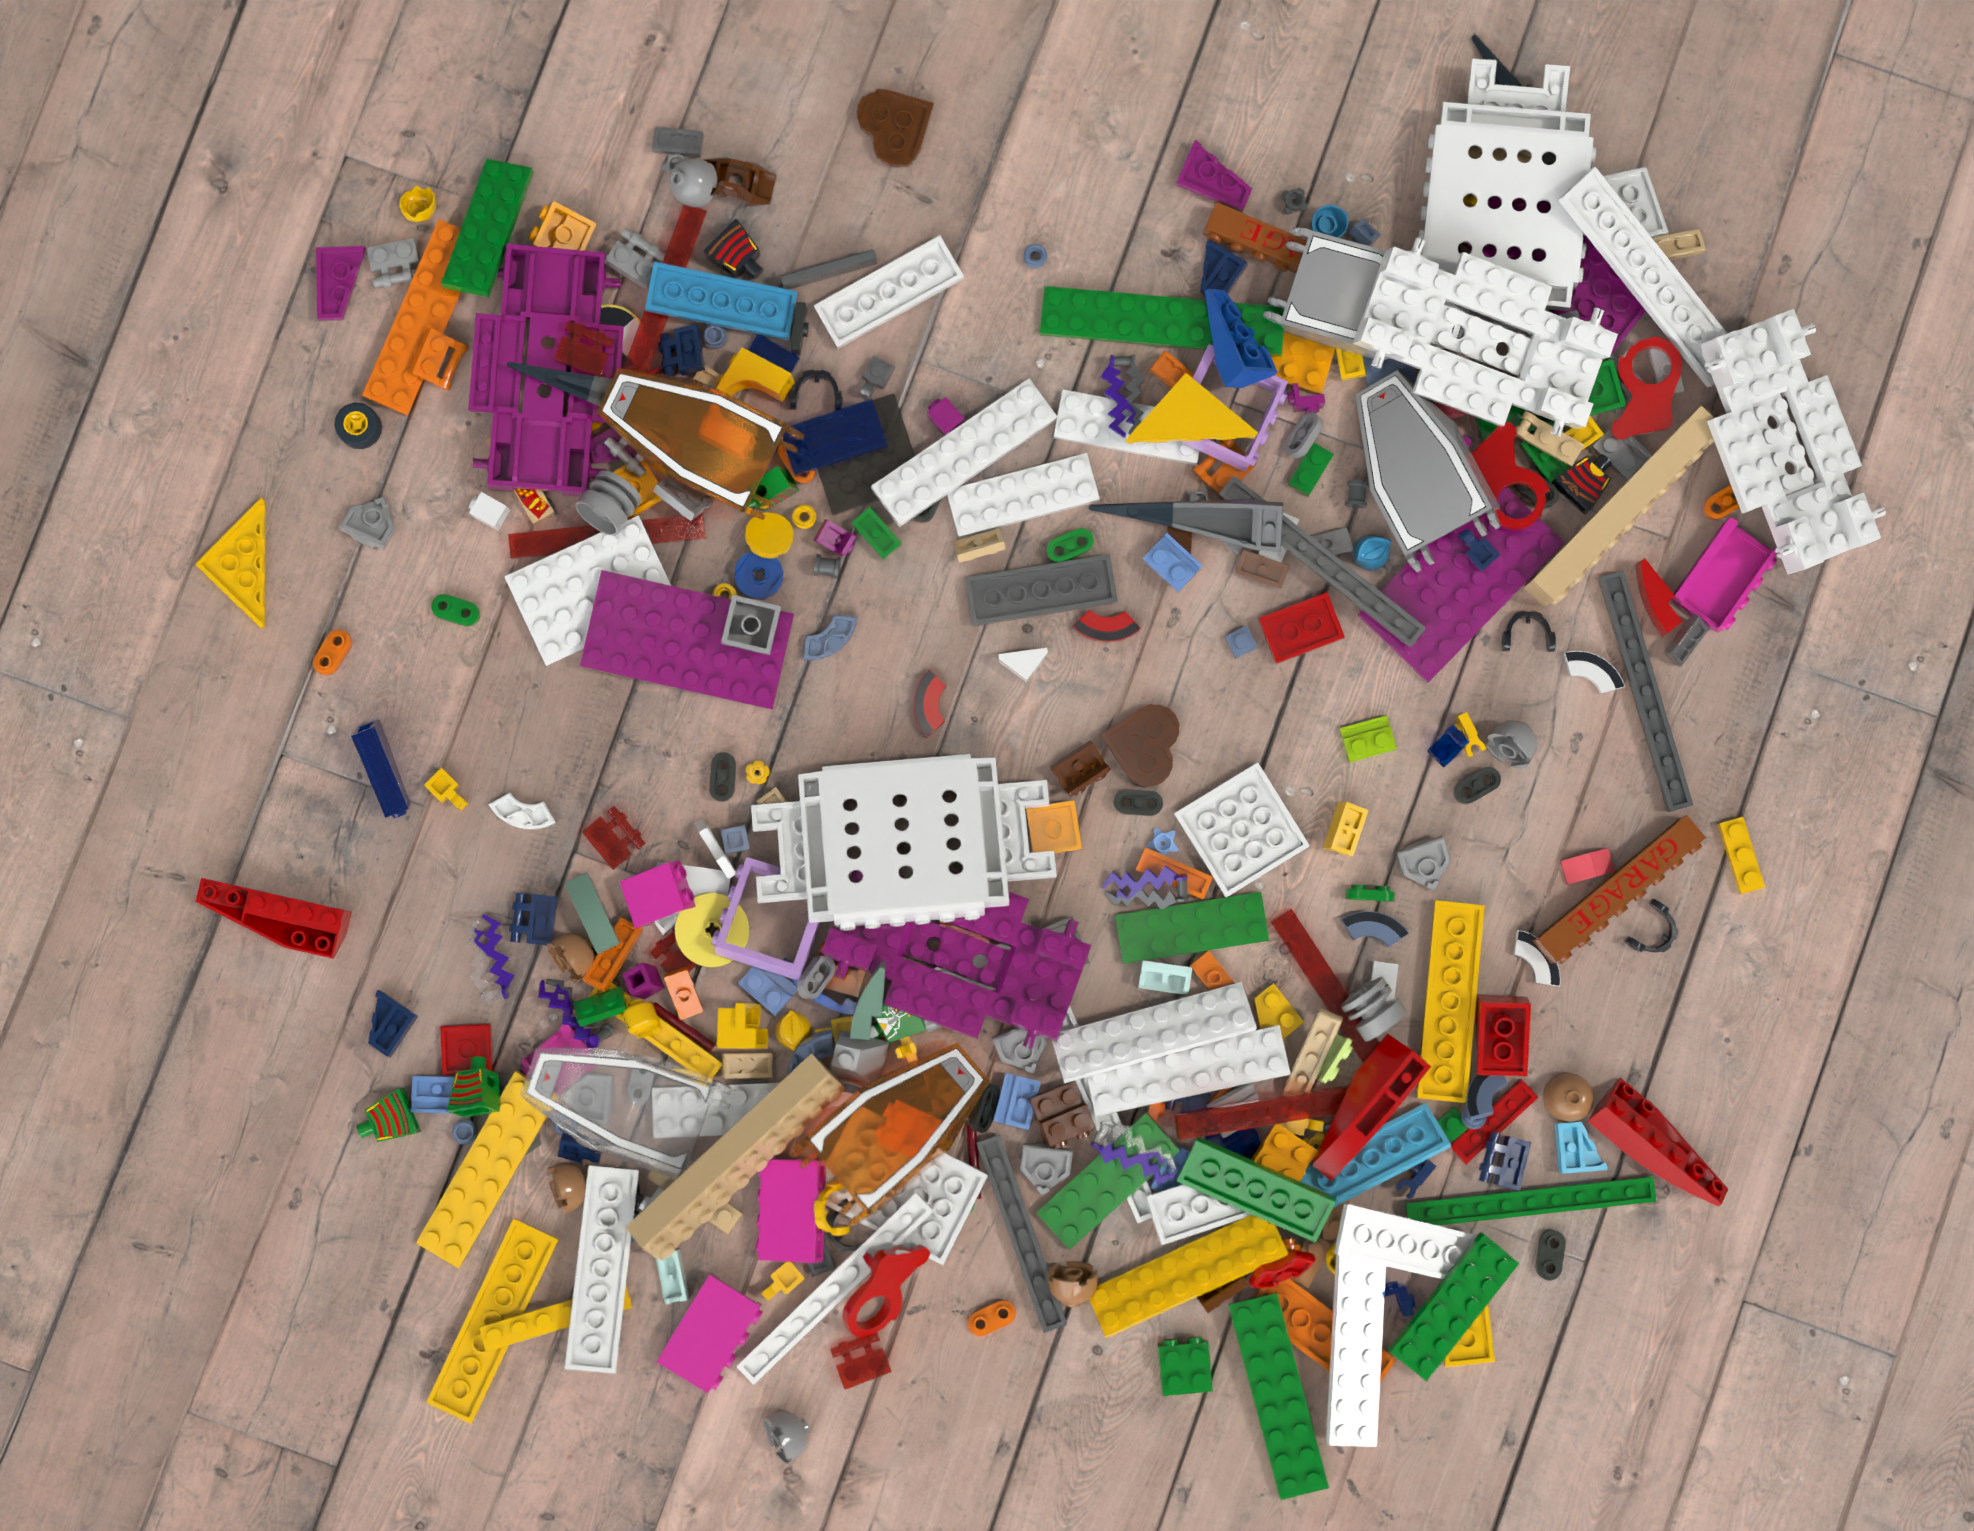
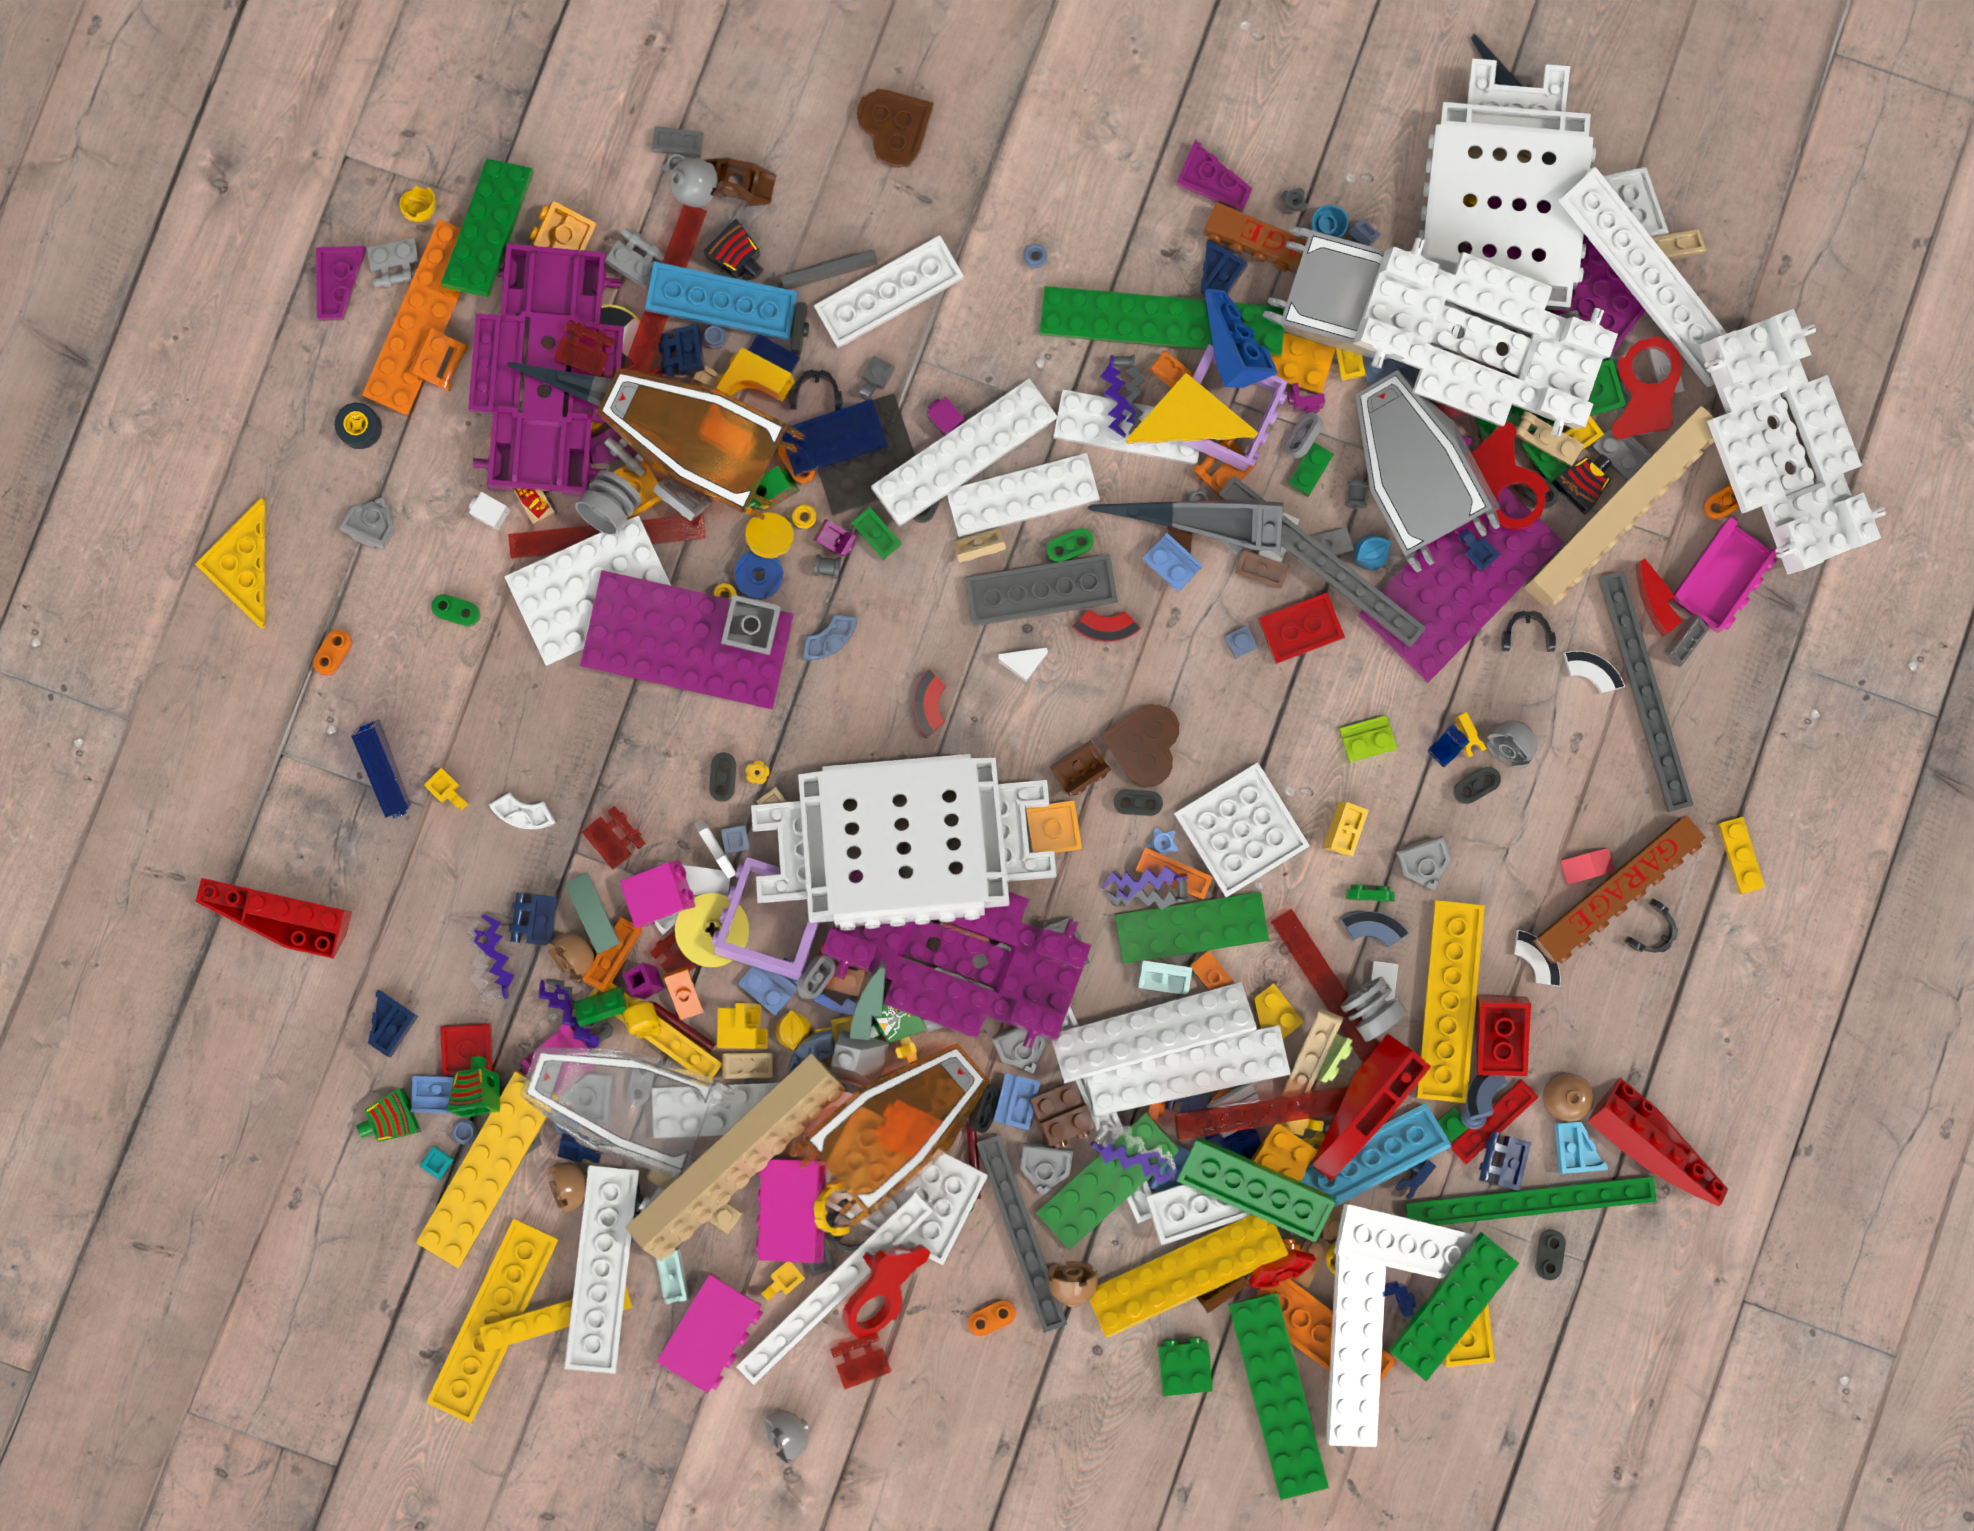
(437, 1162): none -> teal tile

